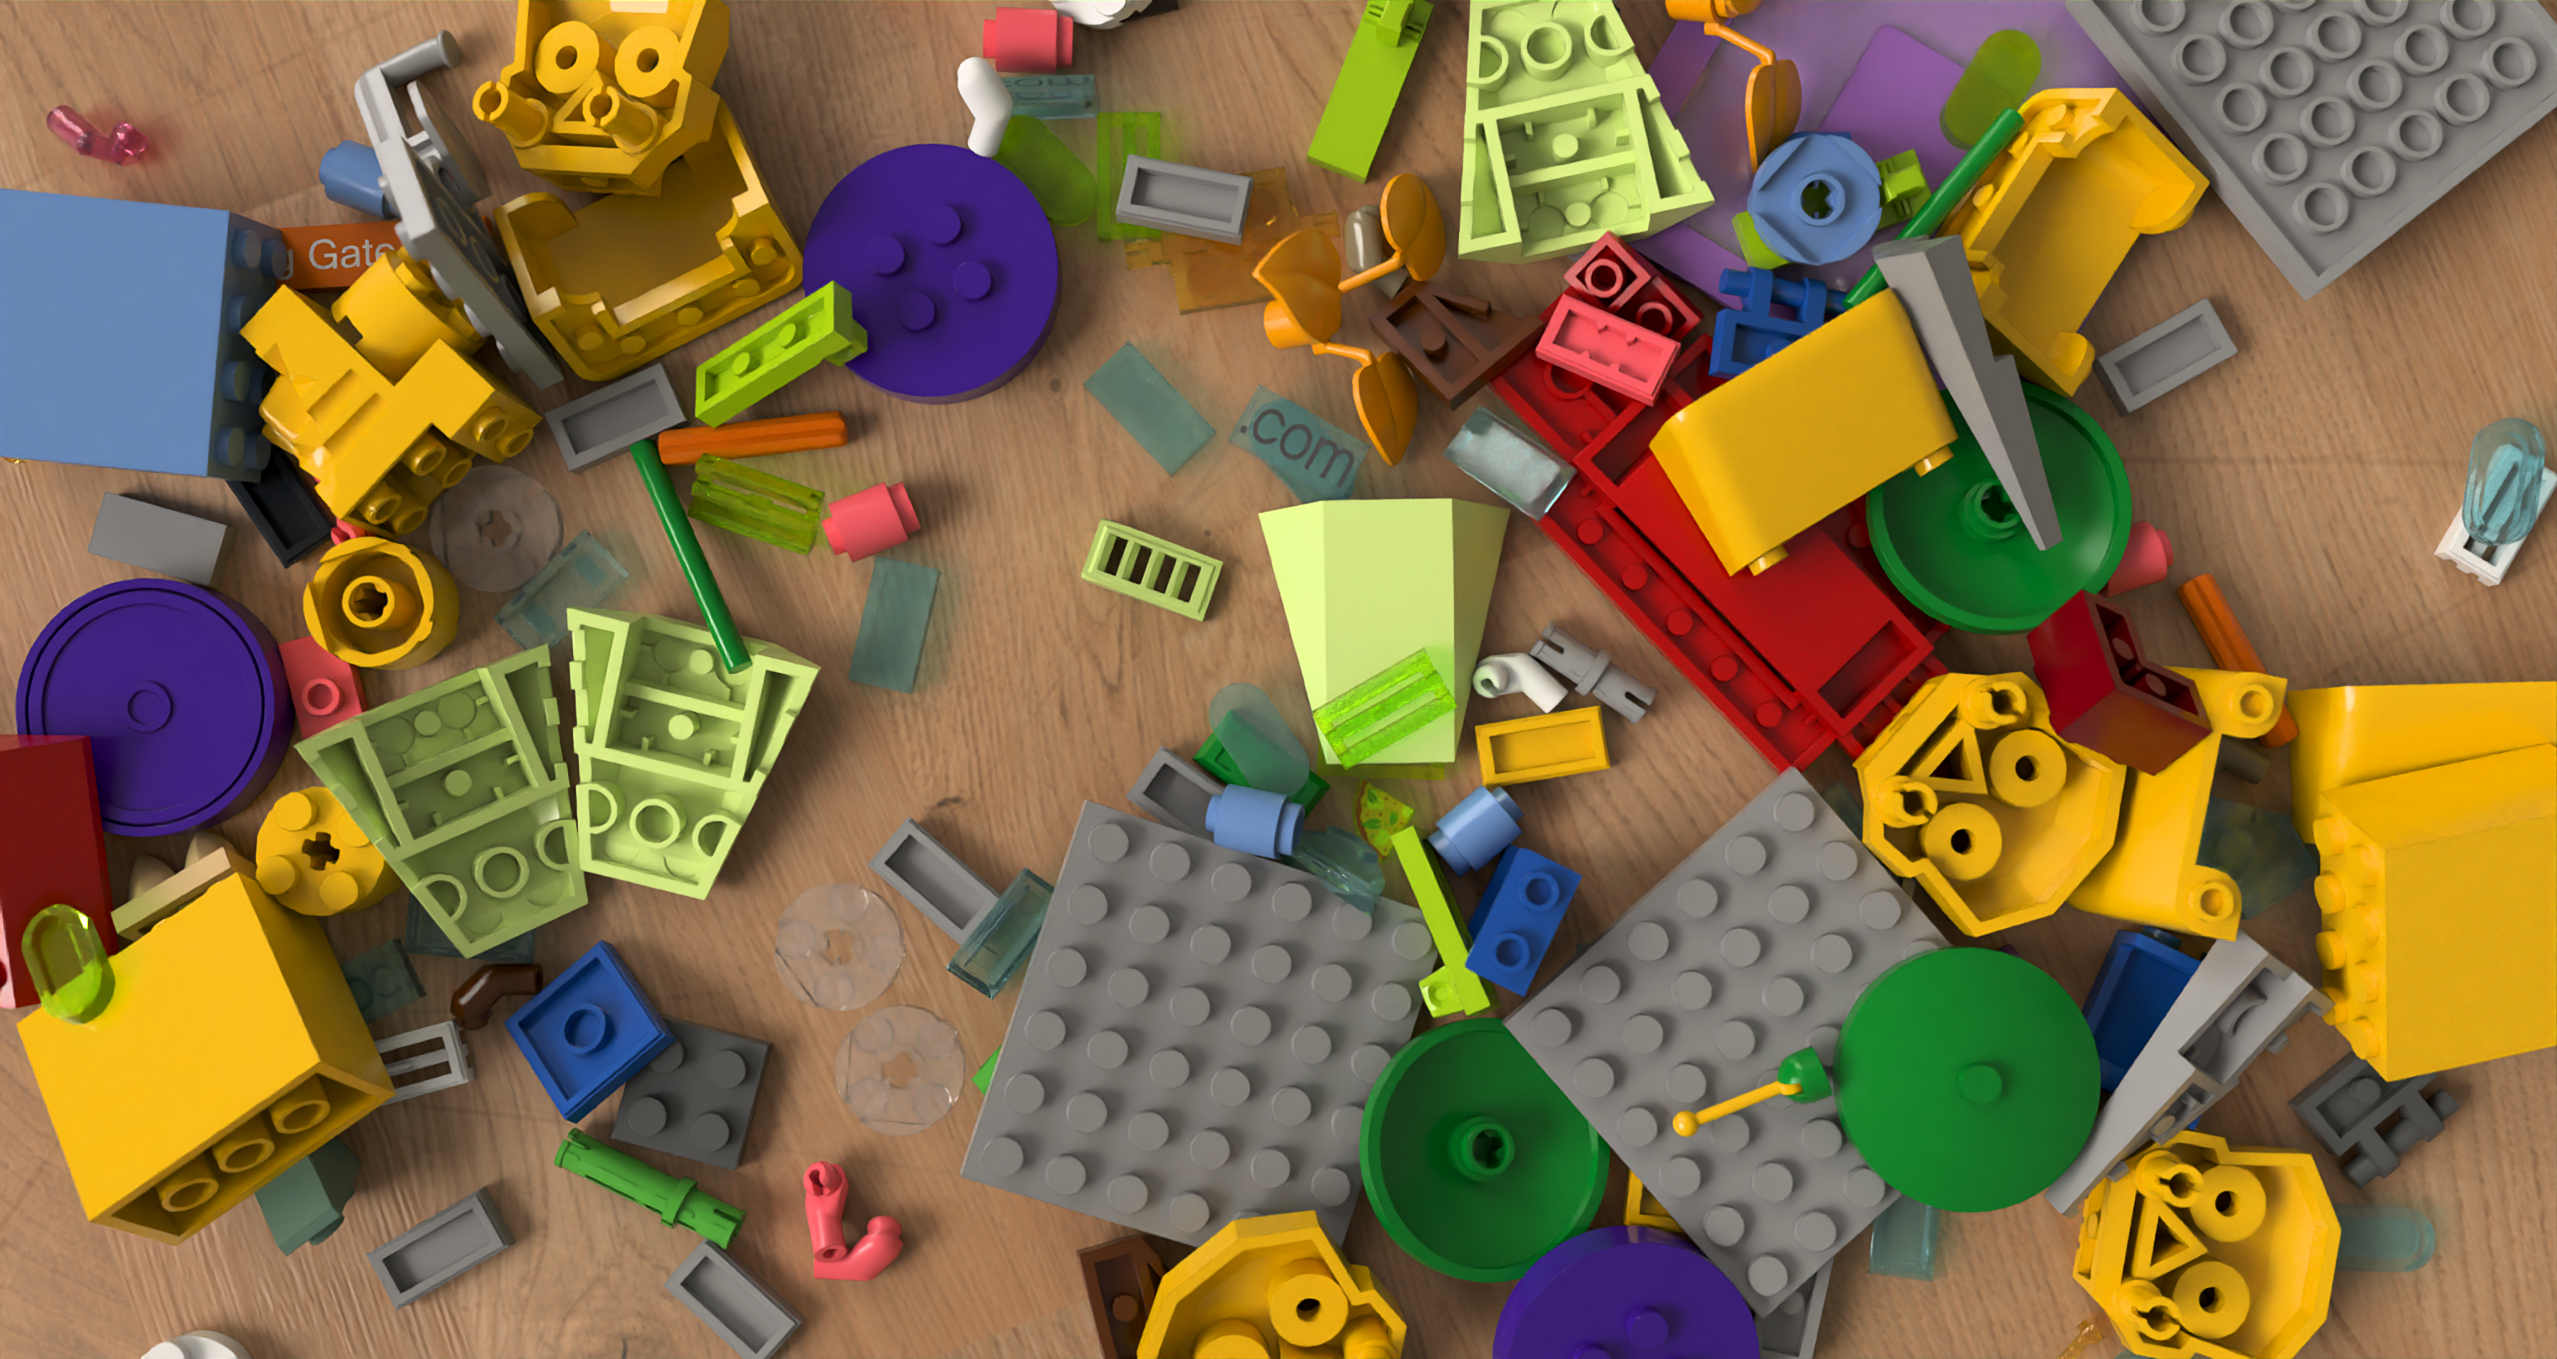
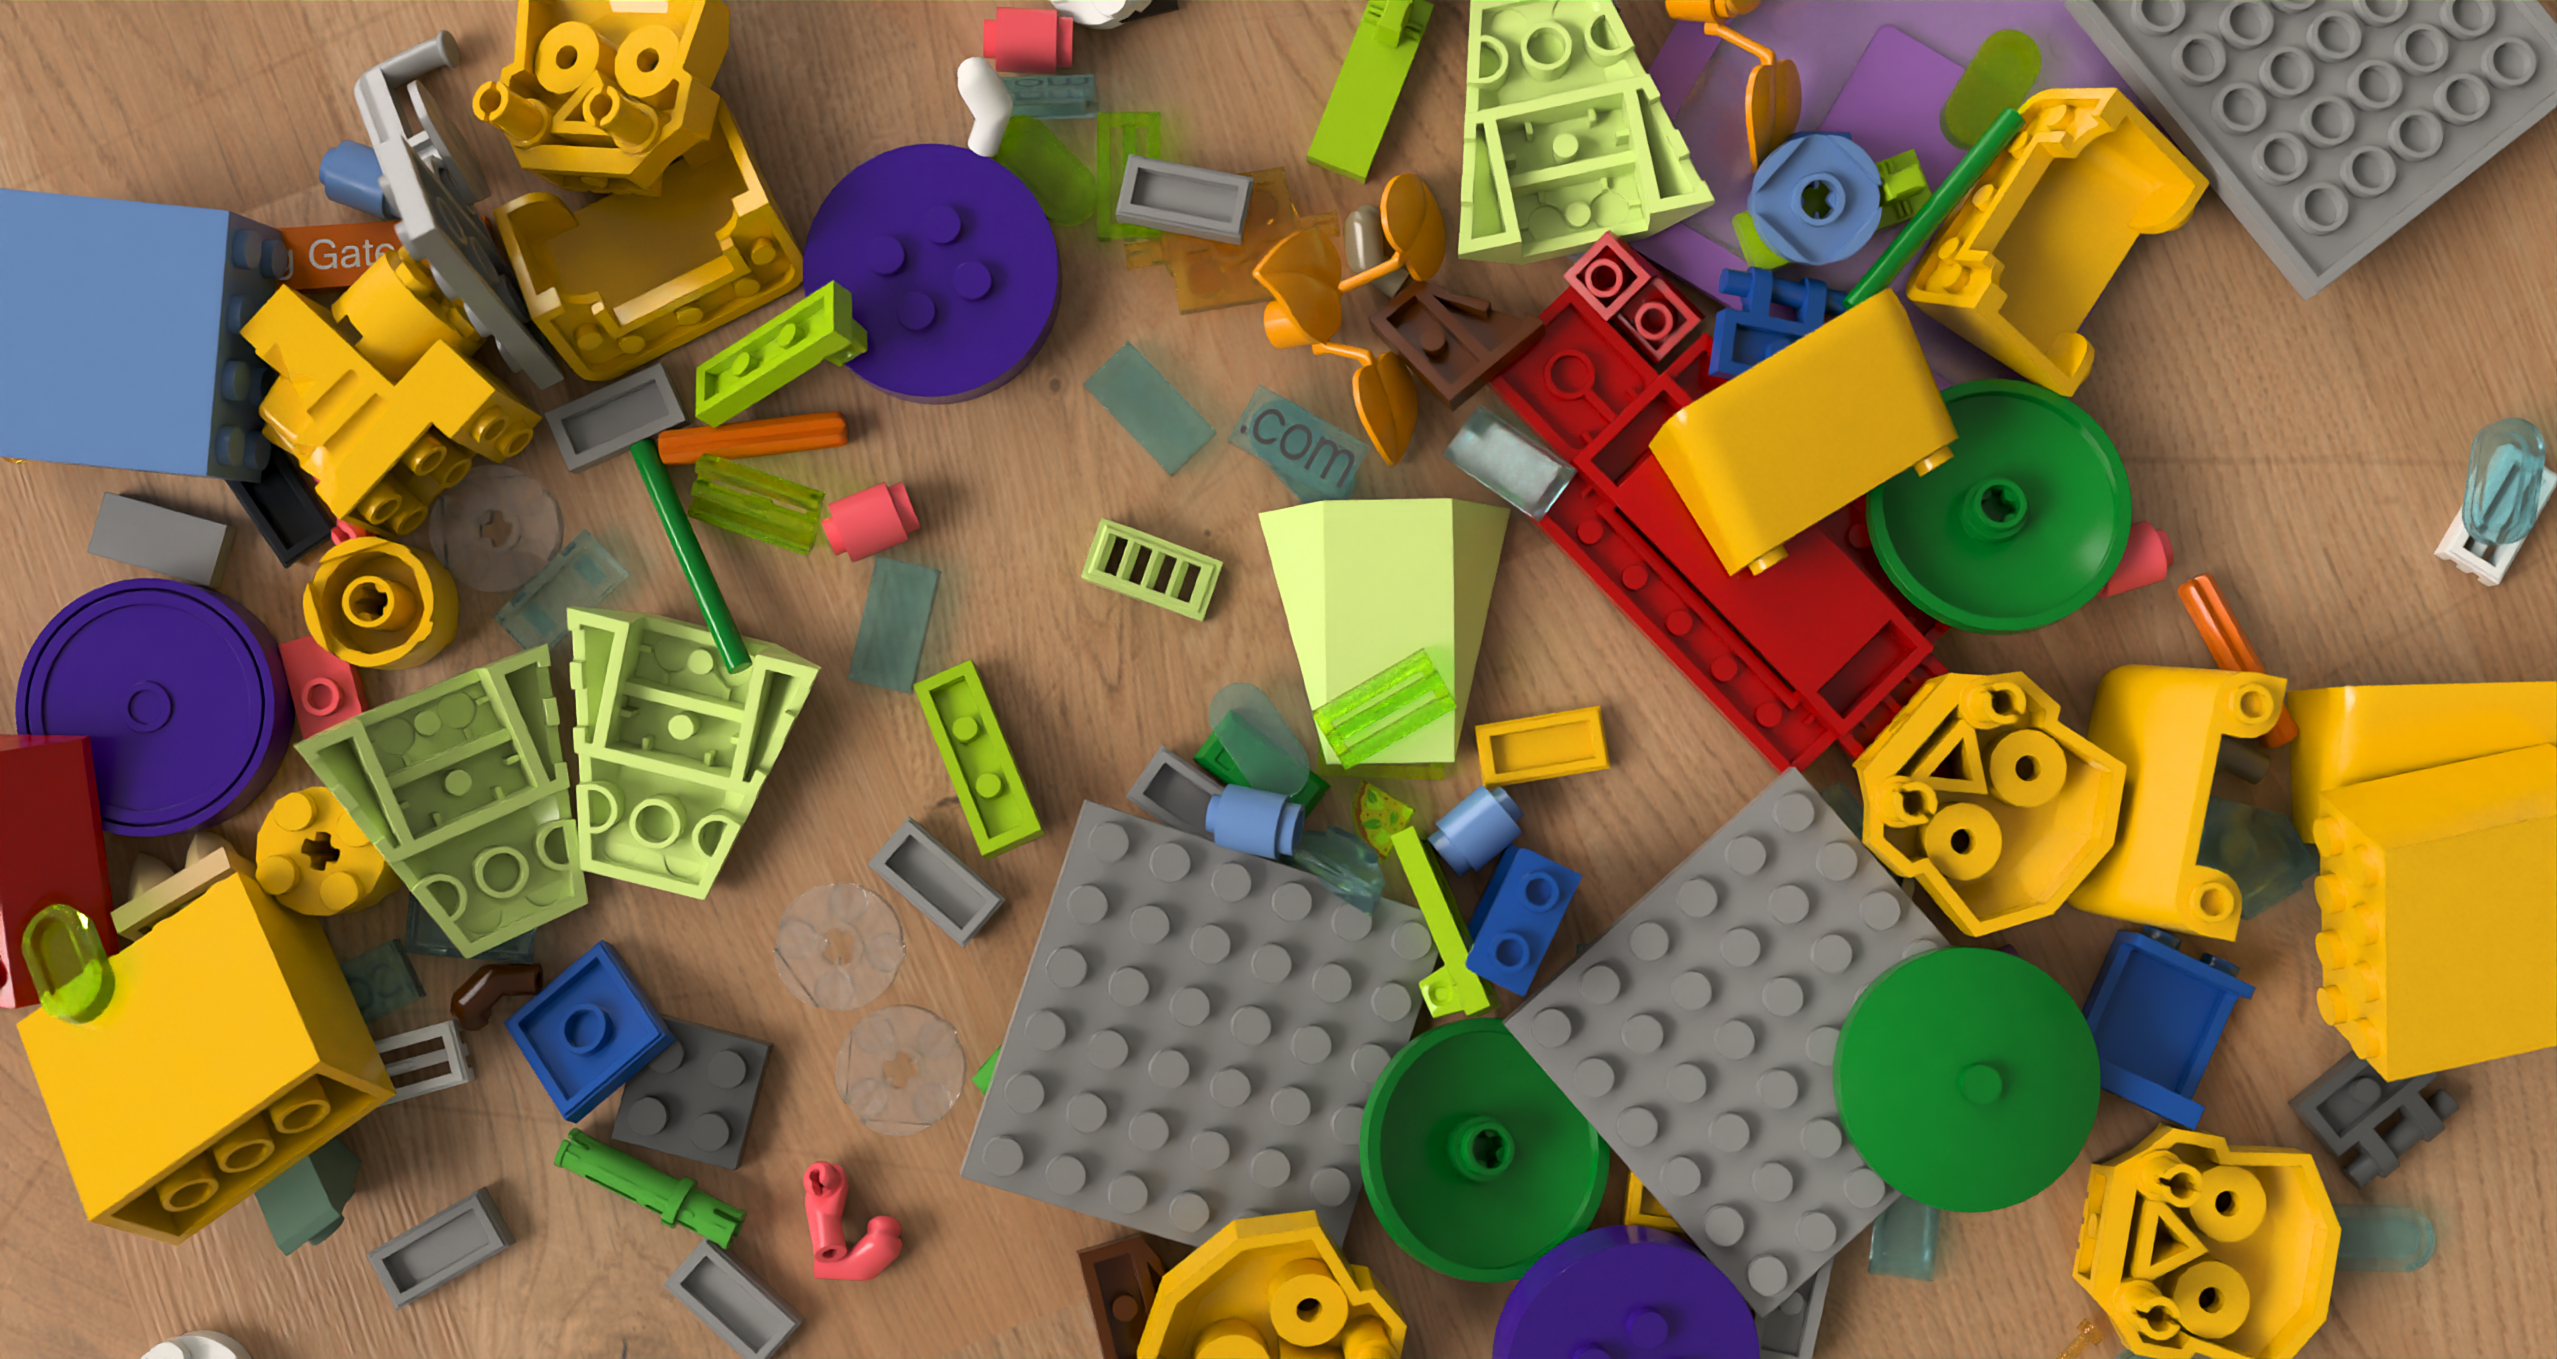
(118, 147): clear pink arm -> none
(979, 760): none -> lime hinge
(1003, 935): clear light blue tile -> none
(1516, 674): white arm -> none
(1593, 672): light grey pin -> none
(1608, 350): coral plate -> none
(1798, 1078): hinge -> none
(1944, 311): light grey wedge -> none
(2108, 691): dark red brick -> none
(2164, 357): light grey tile -> none
(2211, 1034): light grey wedge -> none

